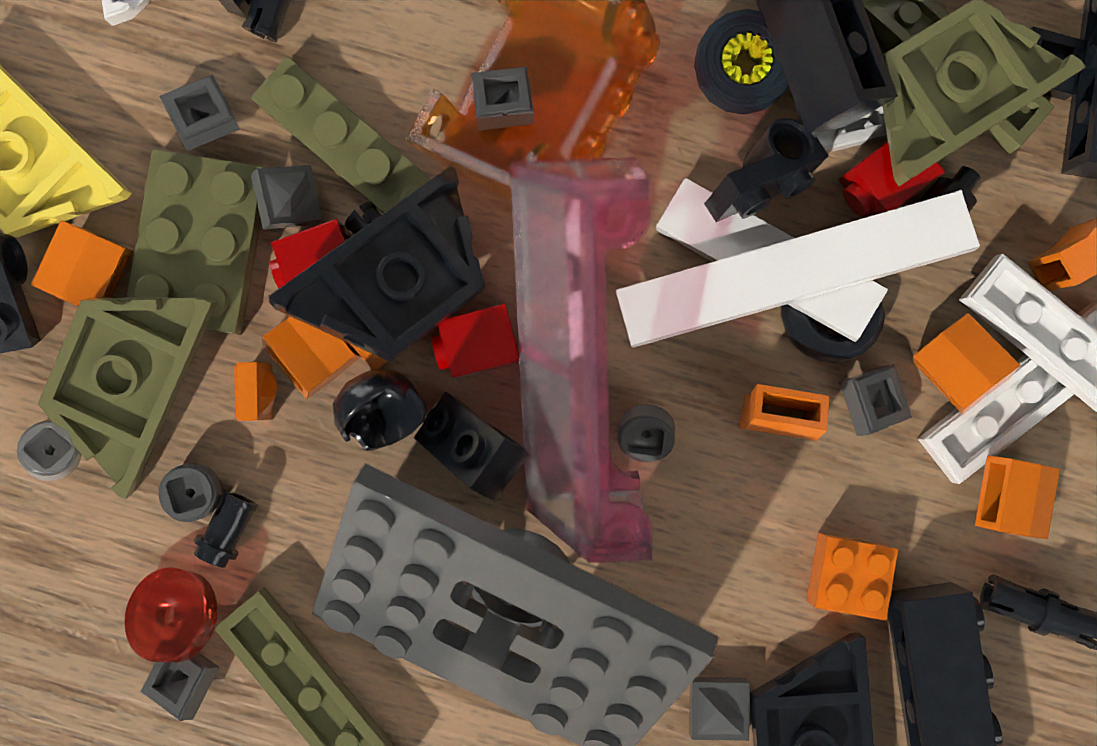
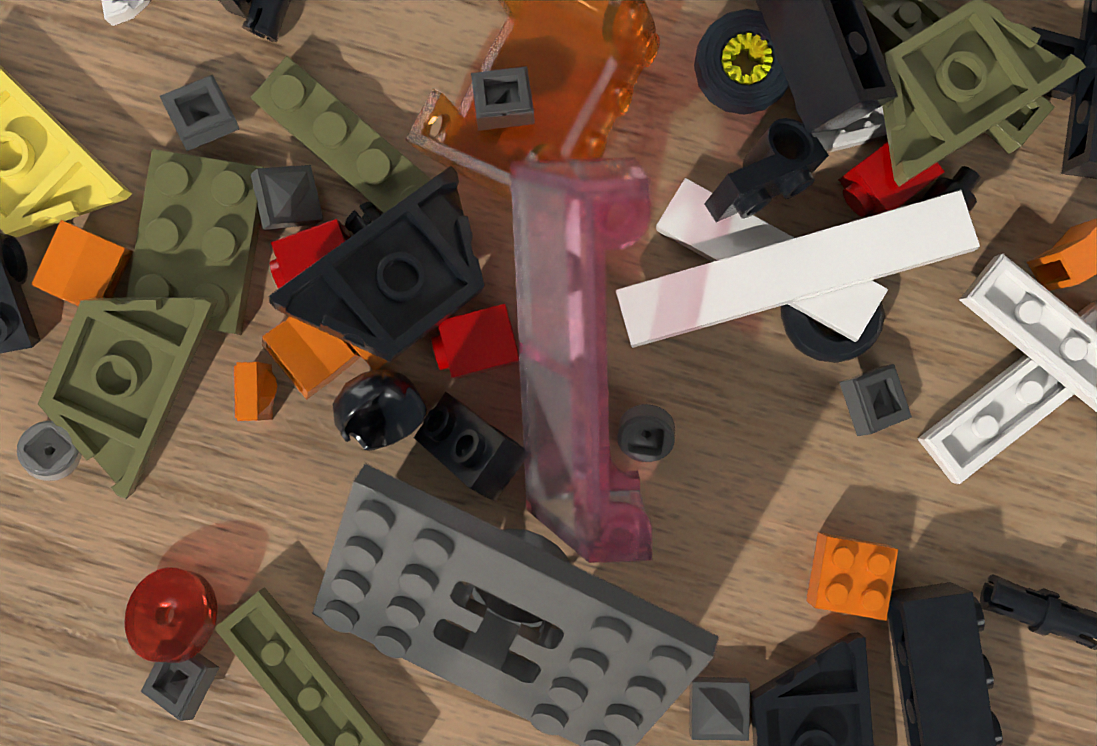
(190, 492): dark grey tile -> none
(224, 529): black pin -> none
(810, 428): orange piece -> none
(965, 363): orange piece -> none
(1017, 497): orange piece -> none

